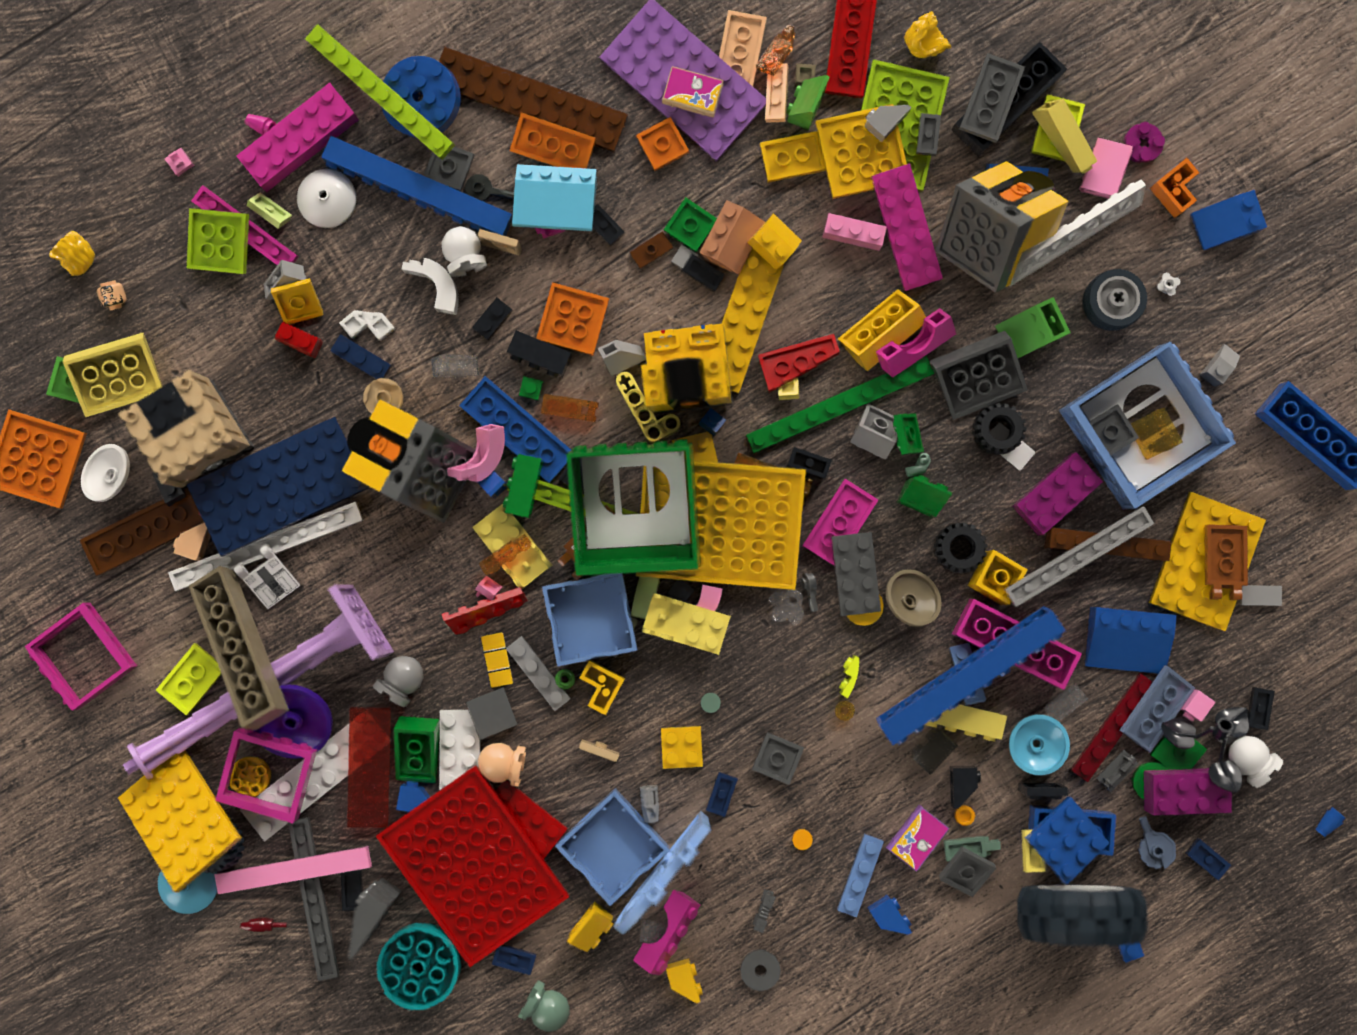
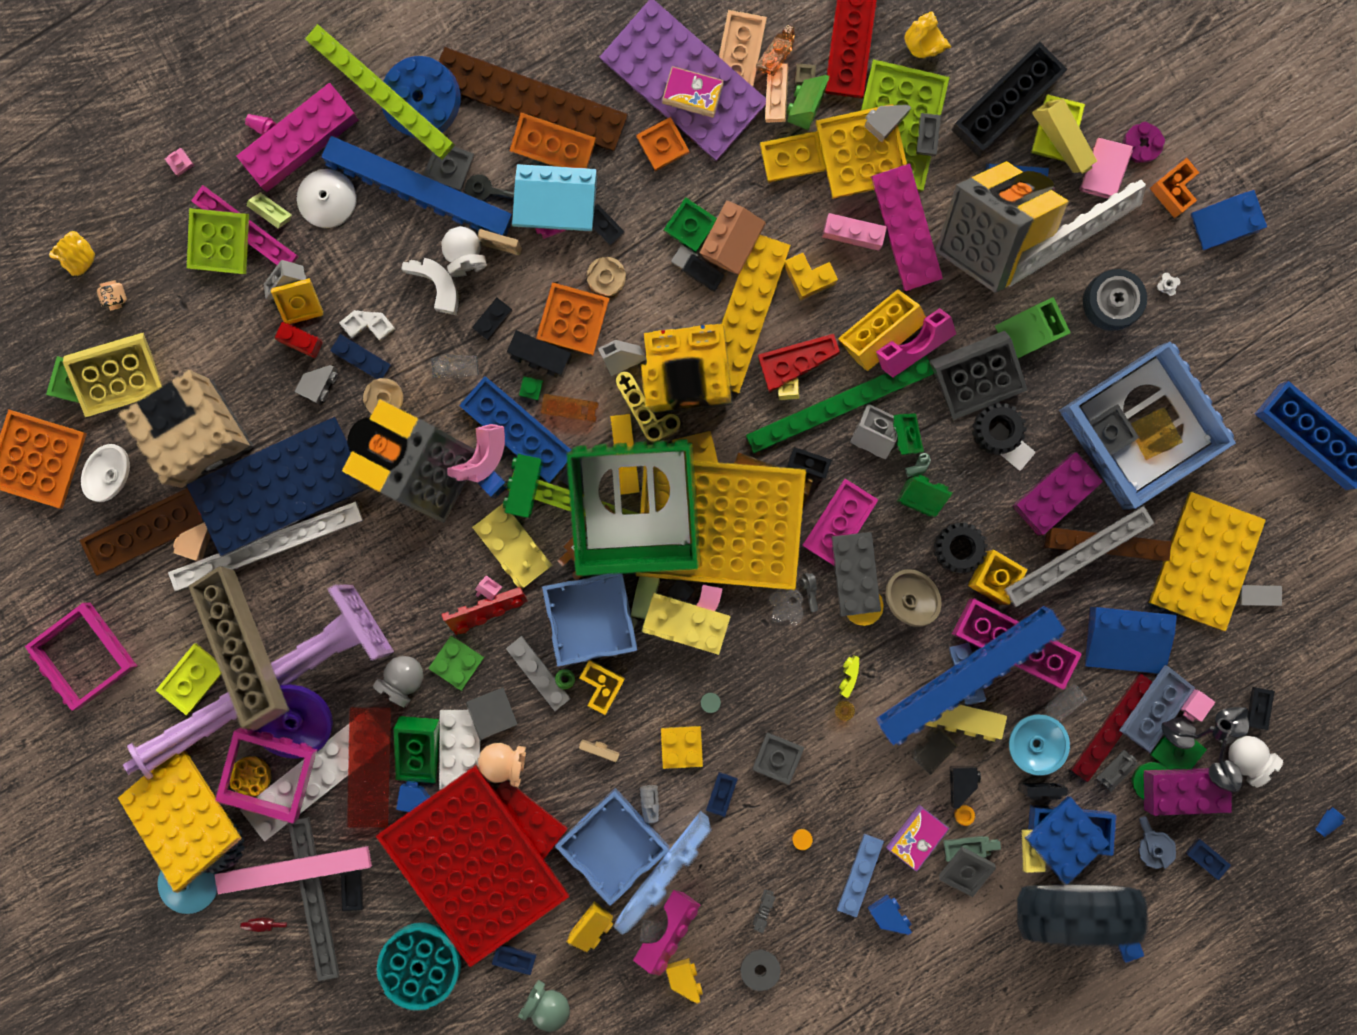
(169, 493): black plate -> none
(269, 580): white flag -> none
(315, 384): none -> light grey slope
(372, 908): dark grey slope -> none
(456, 662): none -> bright green plate
(497, 660): yellow sticker -> none
(505, 554): clear orange hinge -> none
(606, 276): none -> tan tile
(623, 433): none -> yellow tile
(651, 250): reddish brown plate -> none
(712, 422): blue plate -> none
(774, 241): yellow slope -> none
(808, 281): none -> yellow brick
(991, 98): dark grey plate -> none
(1220, 366): light grey slope -> none
(1226, 560): dark orange tile -> none

